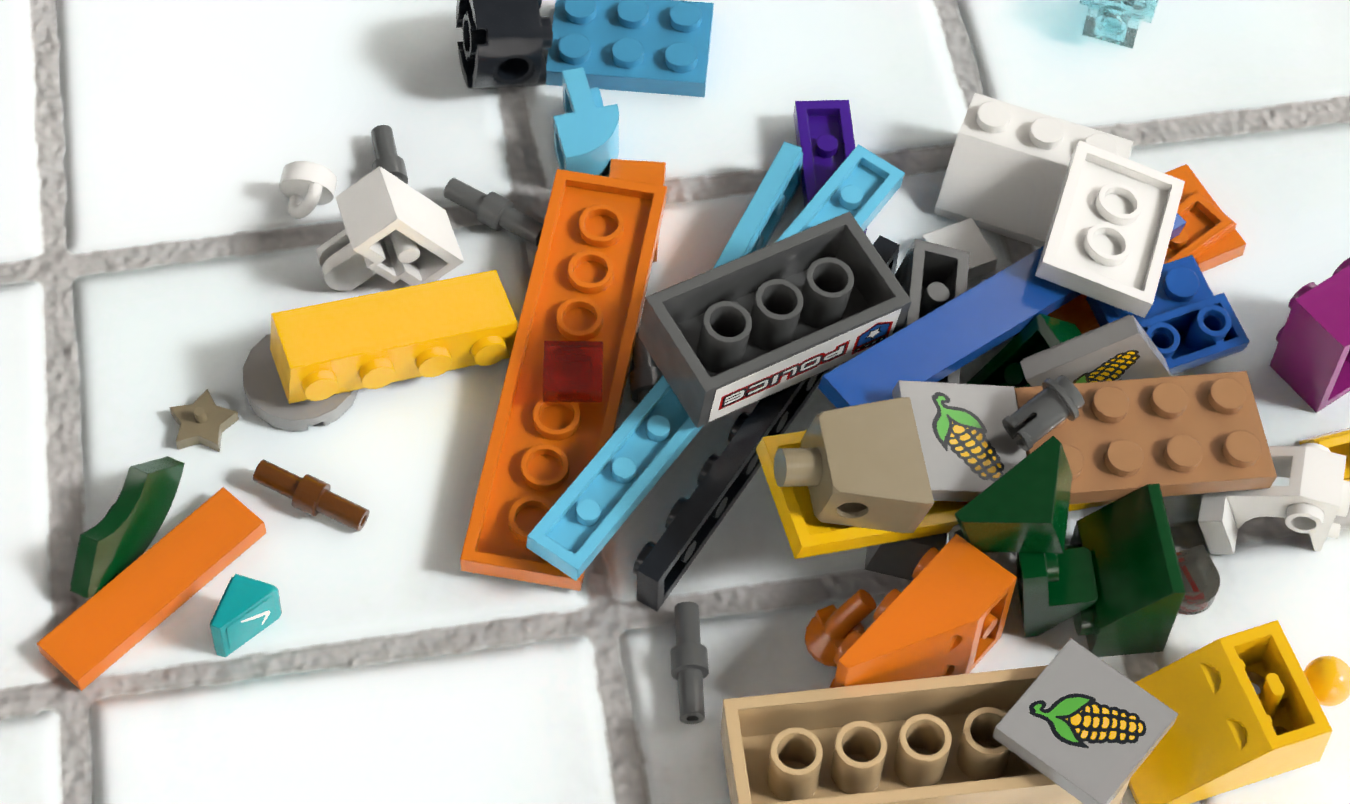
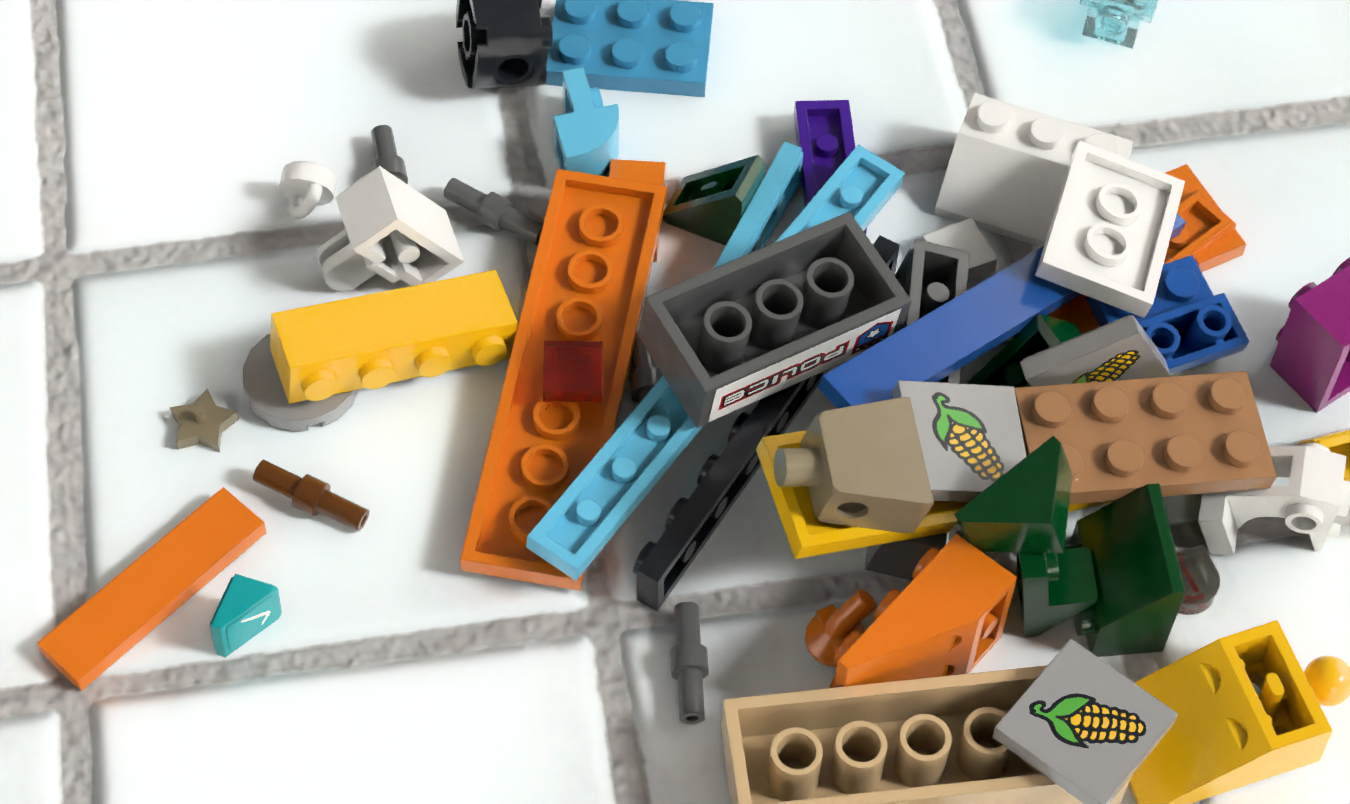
(127, 525): dark green tile -> none
(715, 199): none -> dark green slope
(1044, 412): dark grey pin -> none

